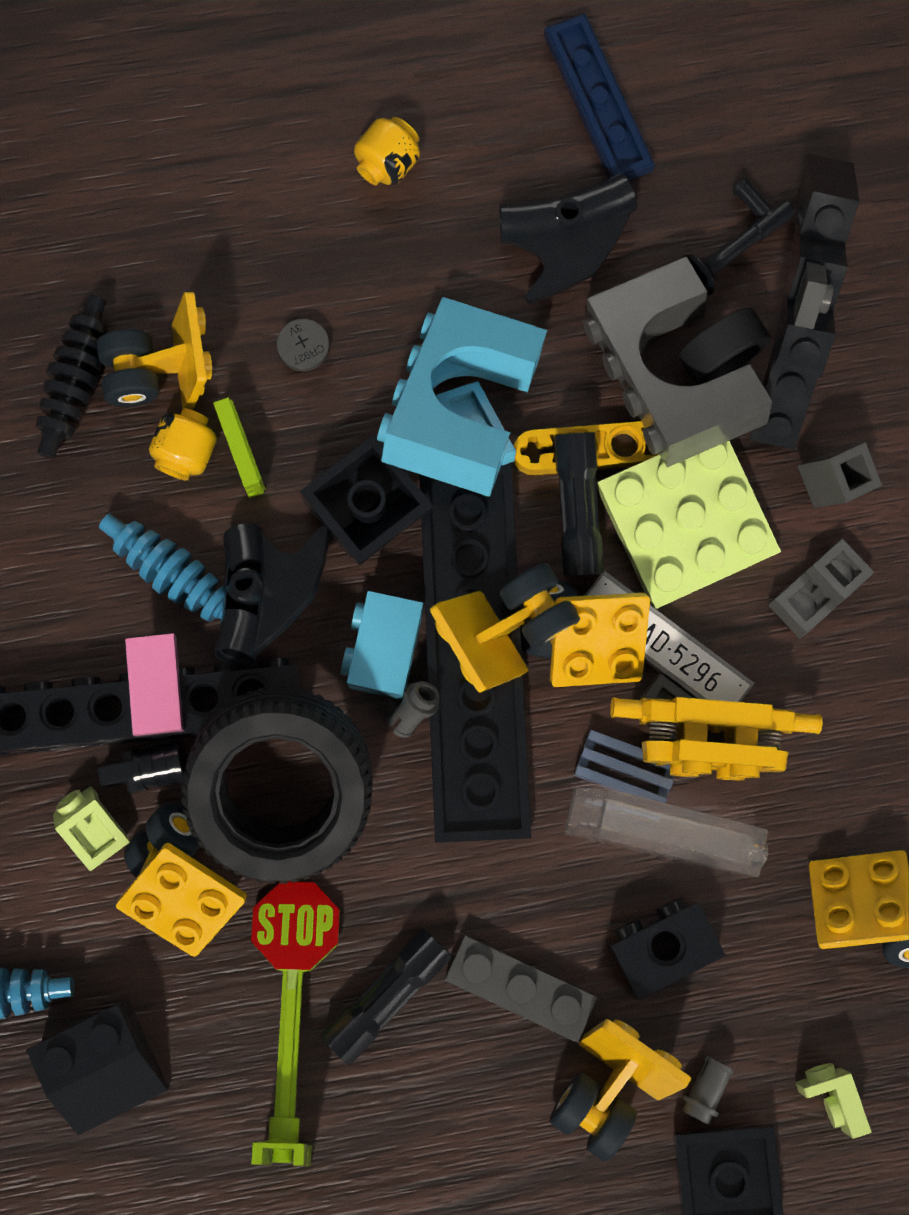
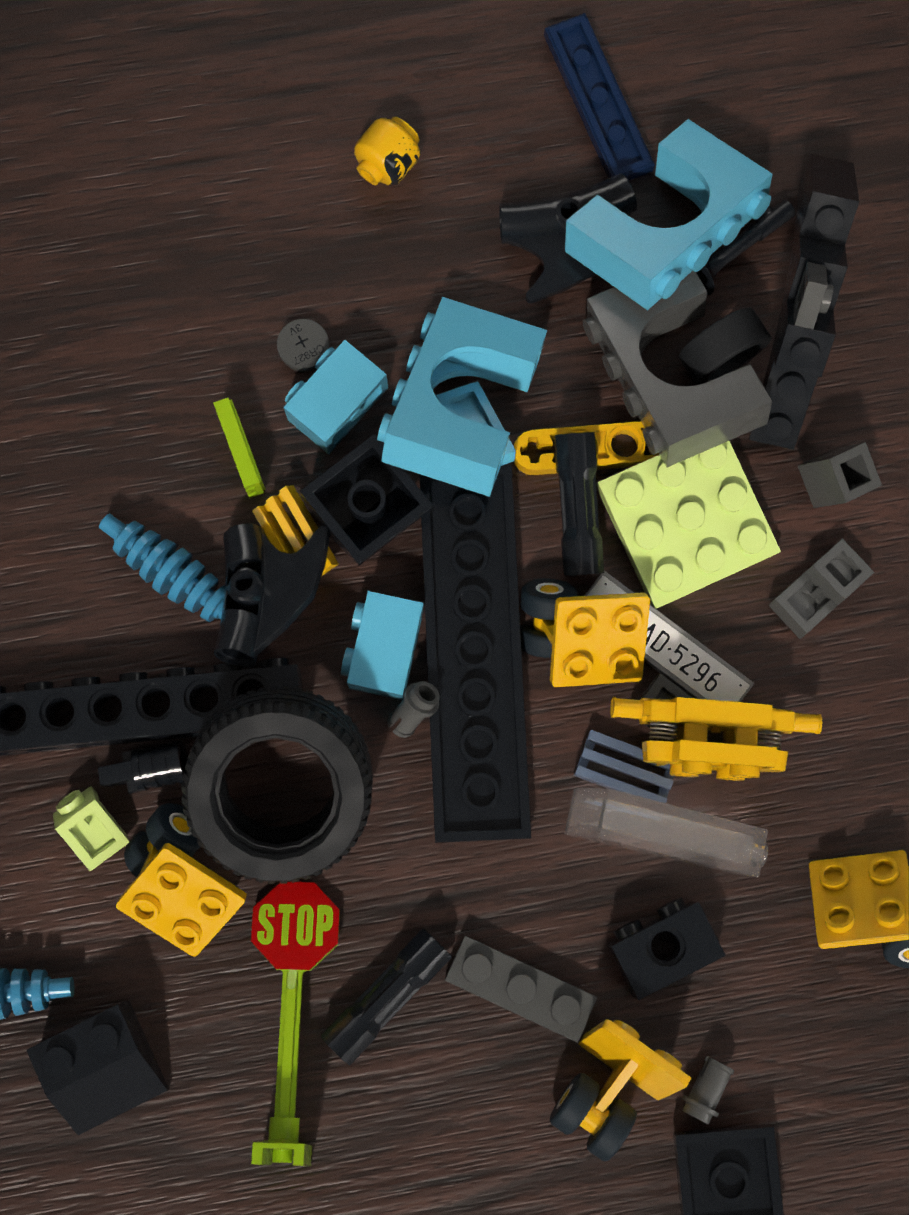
(71, 377): black piece -> none
(136, 364): plate -> none
(154, 684): bright pink tile -> none
(182, 444): yellow head -> none
(273, 531): none -> yellow tile
(335, 395): none -> medium azure brick
(483, 641): yellow plate -> none
(653, 260): none -> medium azure arch
(844, 1103): yellowish green bracket -> none

